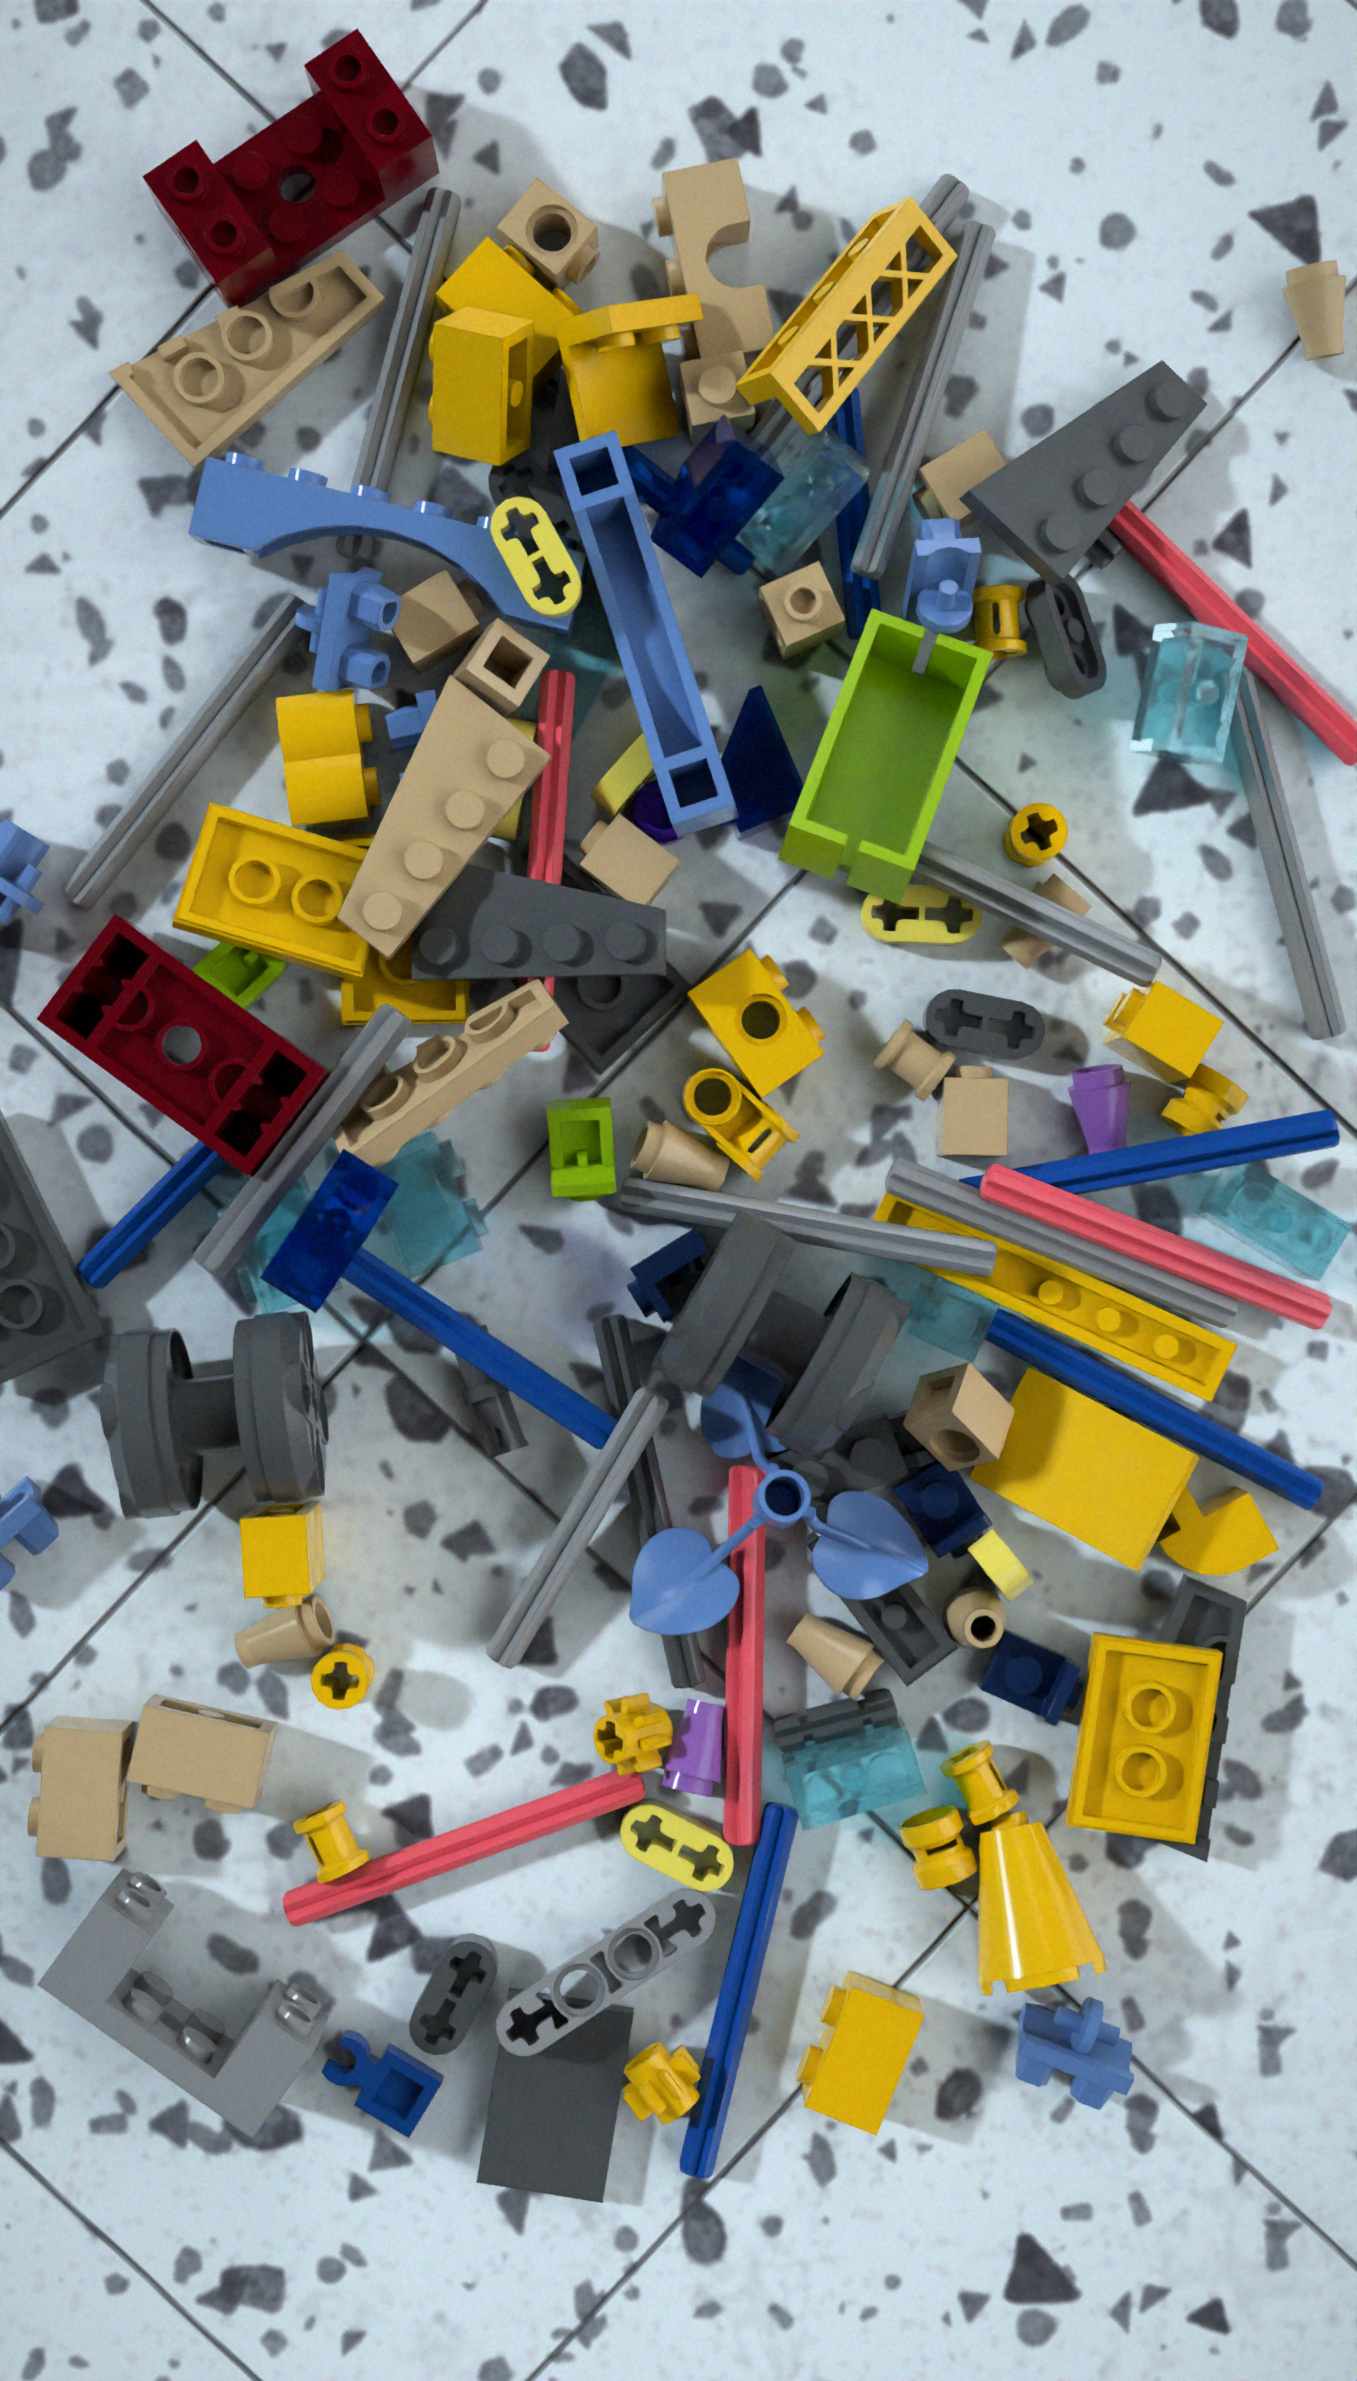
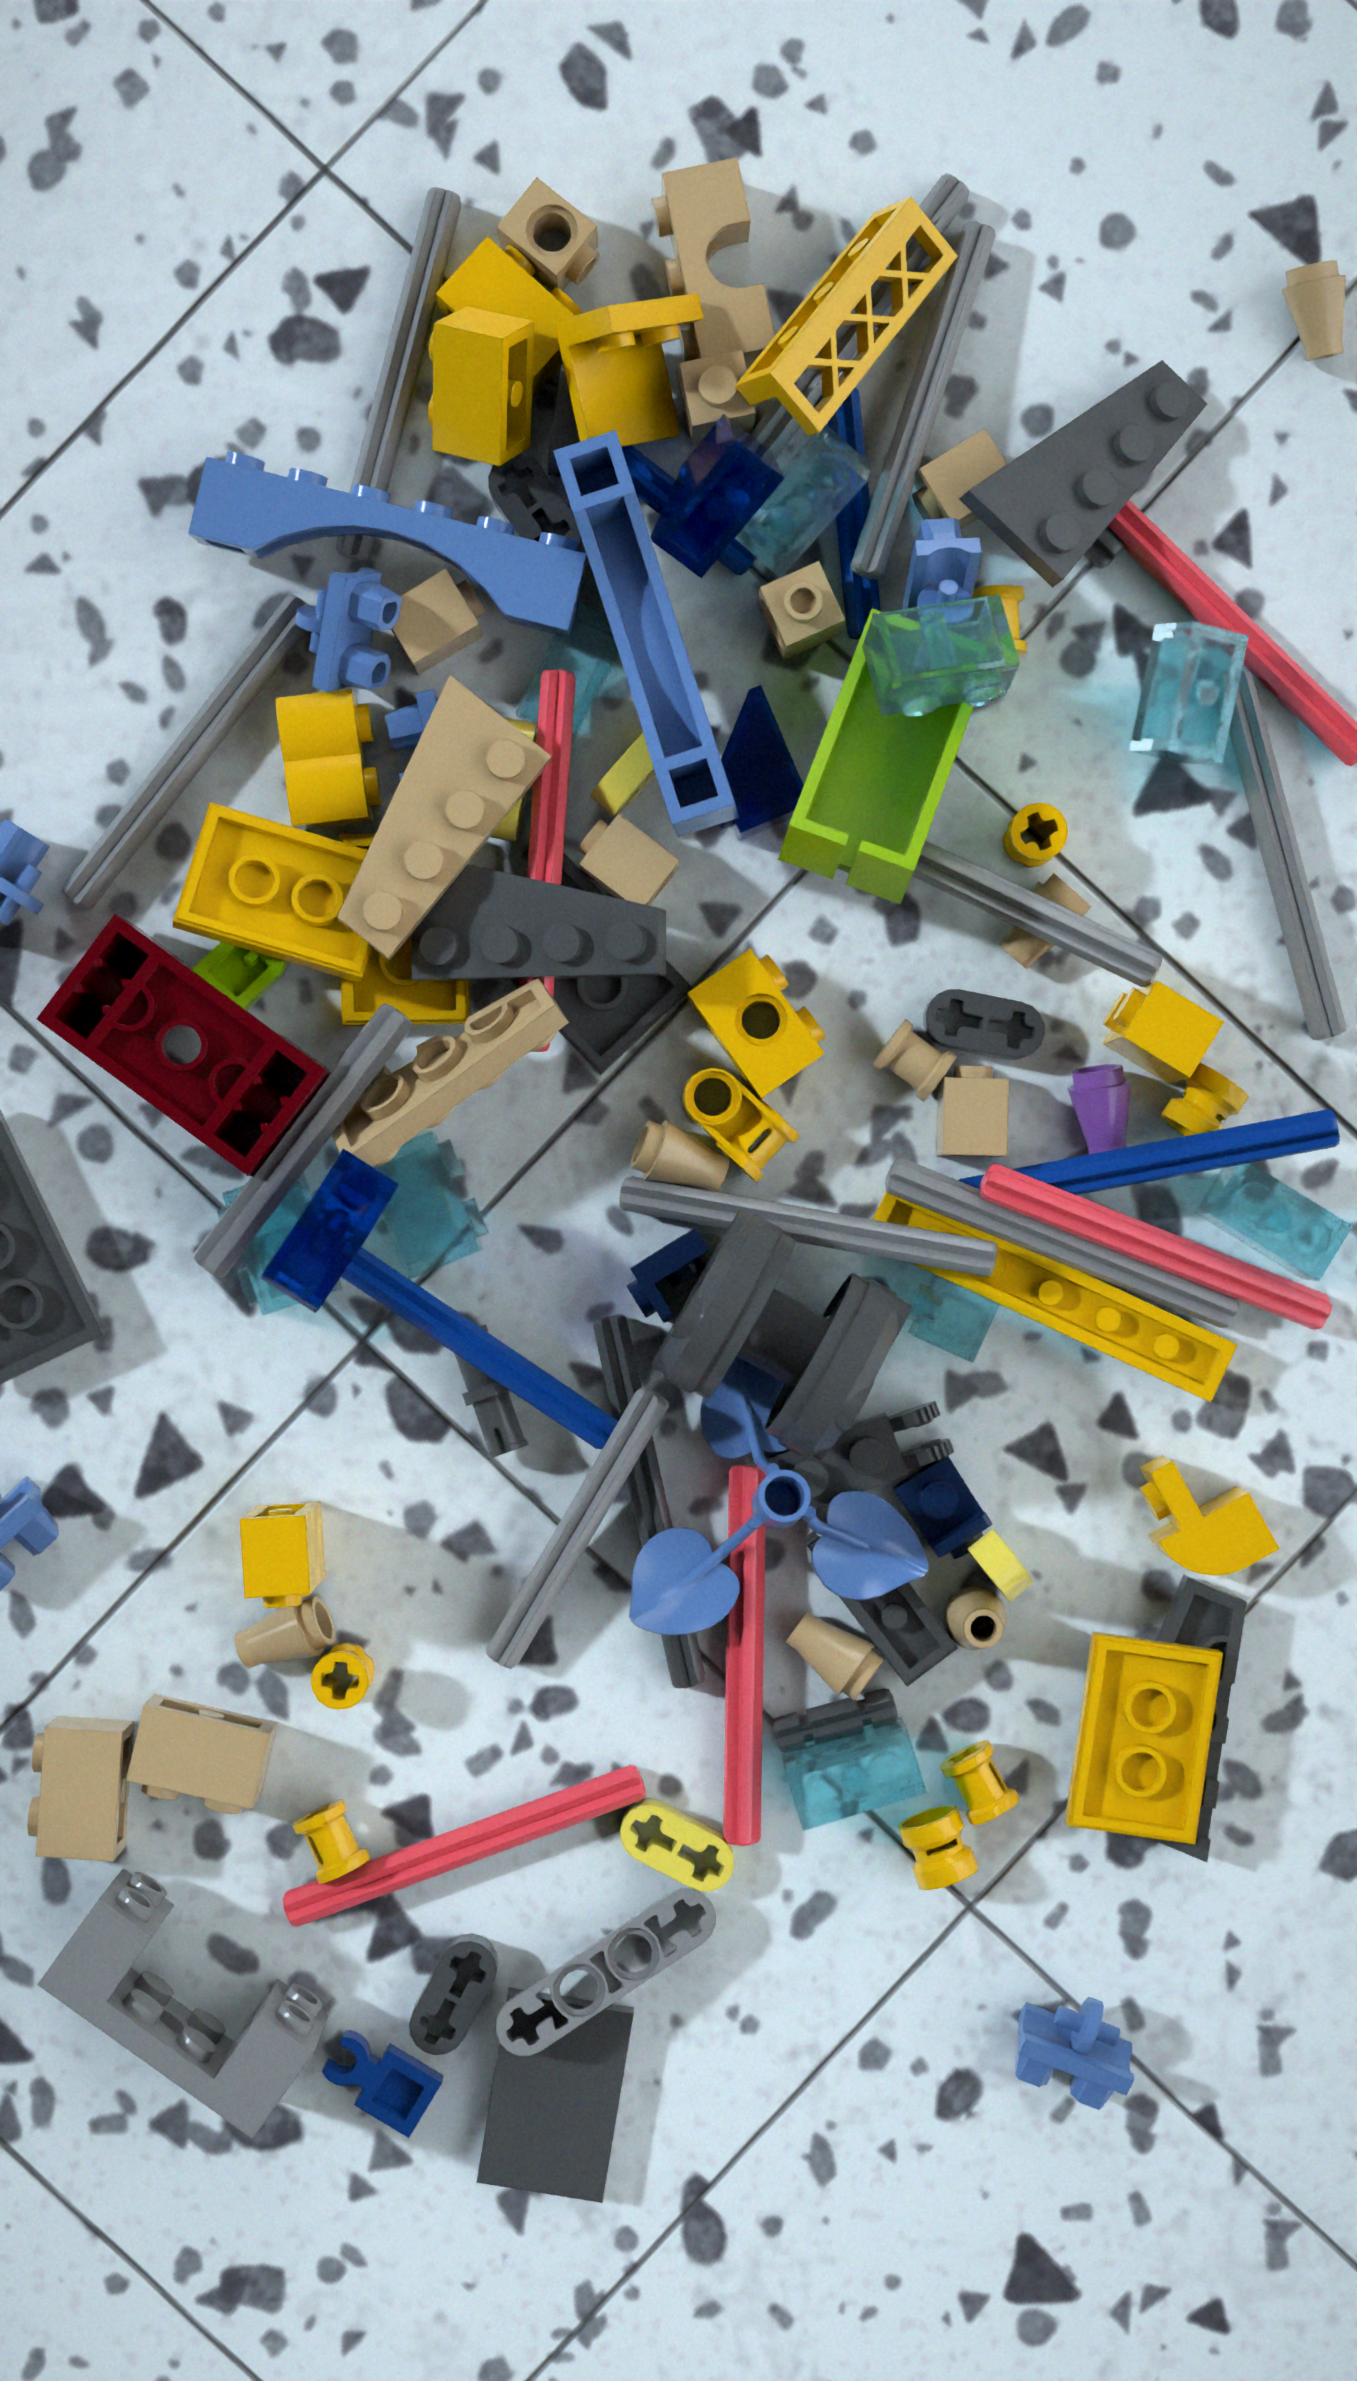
(150, 1215): blue axle -> none
(166, 1419): dark grey piece -> none
(235, 370): tan wing -> none
(350, 137): dark red plate -> none
(500, 667): tan brick -> none
(550, 549): light yellow beam -> none
(581, 1148): lime bracket -> none
(633, 1734): yellow gear -> none
(651, 815): dark purple tile -> none
(661, 2083): yellow gear -> none
(695, 1752): medium lavender cone -> none
(738, 1990): blue axle -> none
(860, 2051): yellow brick -> none
(920, 930): light yellow beam -> none
(940, 655): none -> clear light blue brick
(959, 1417): tan brick -> none
(1028, 1912): yellow cone -> none
(1032, 1677): dark blue bracket -> none
(1066, 637): dark grey plate -> none
(1087, 1469): yellow tile -> none
(1154, 1410): blue axle -> none

